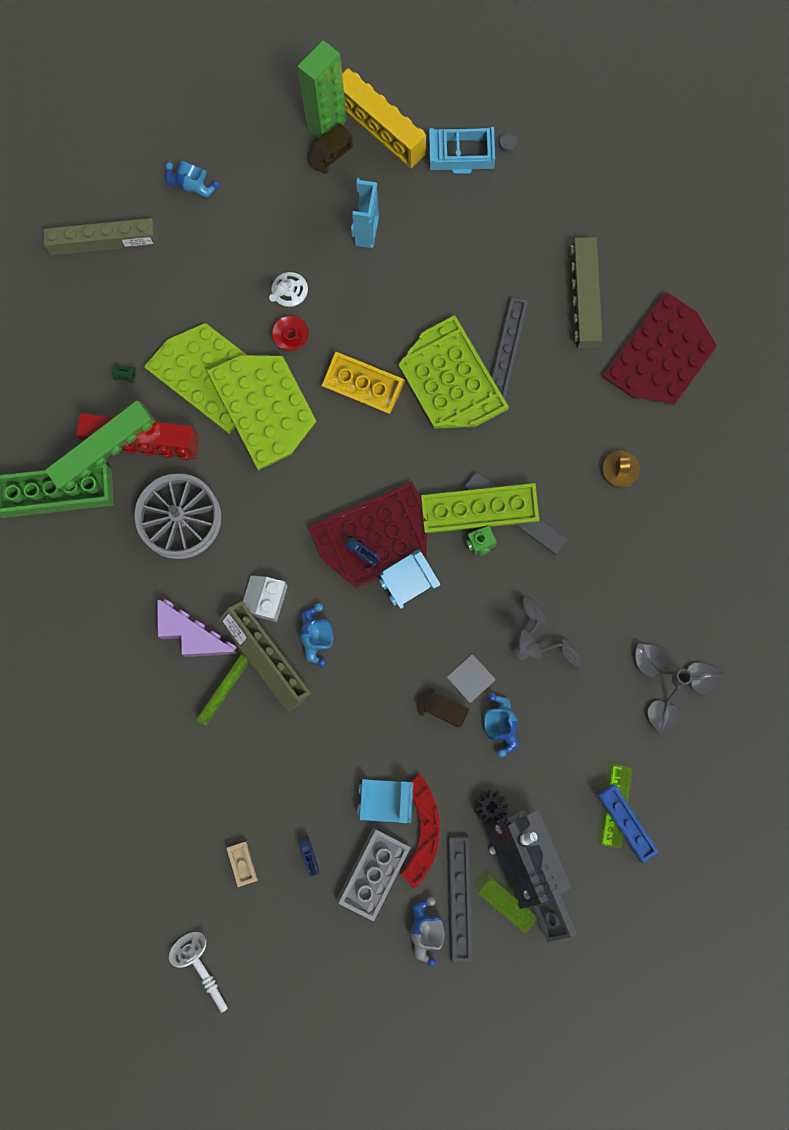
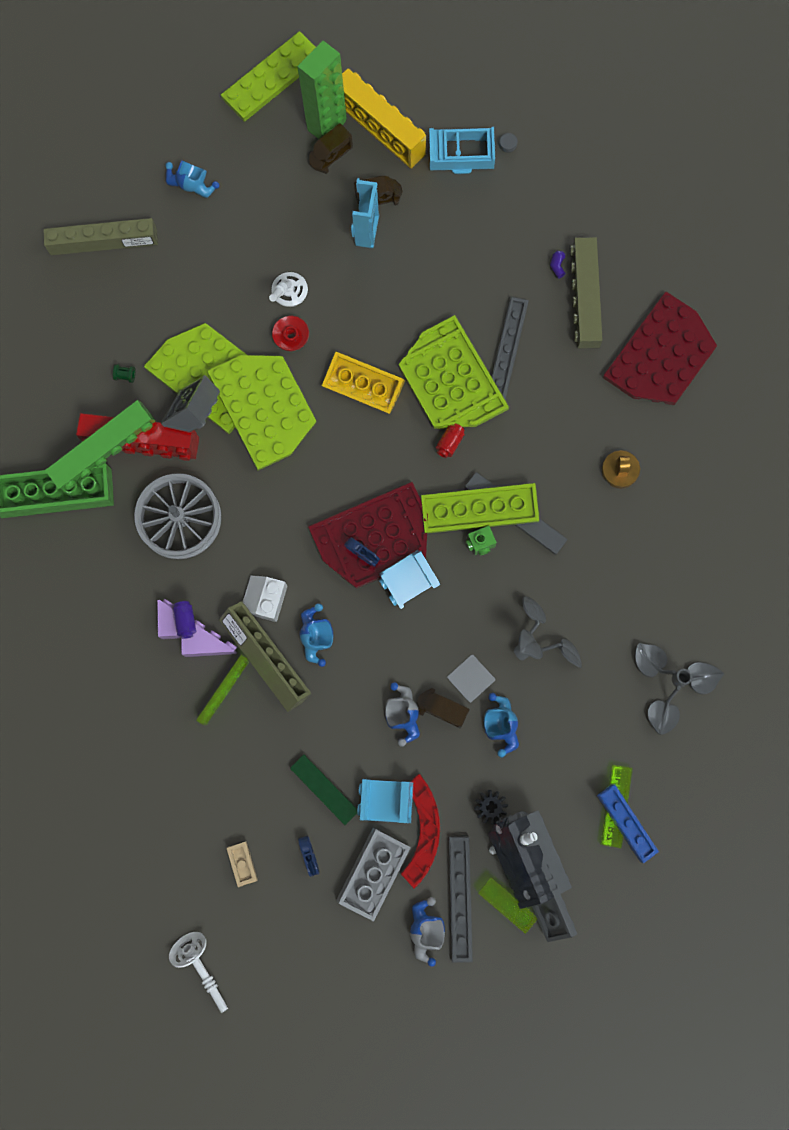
(184, 619): none -> dark purple head
(192, 406): none -> dark grey slope
(268, 77): none -> lime plate
(324, 789): none -> dark green tile
(388, 190): none -> dark brown piece
(402, 713): none -> light grey piece
(450, 440): none -> red head
(555, 263): none -> dark purple arm

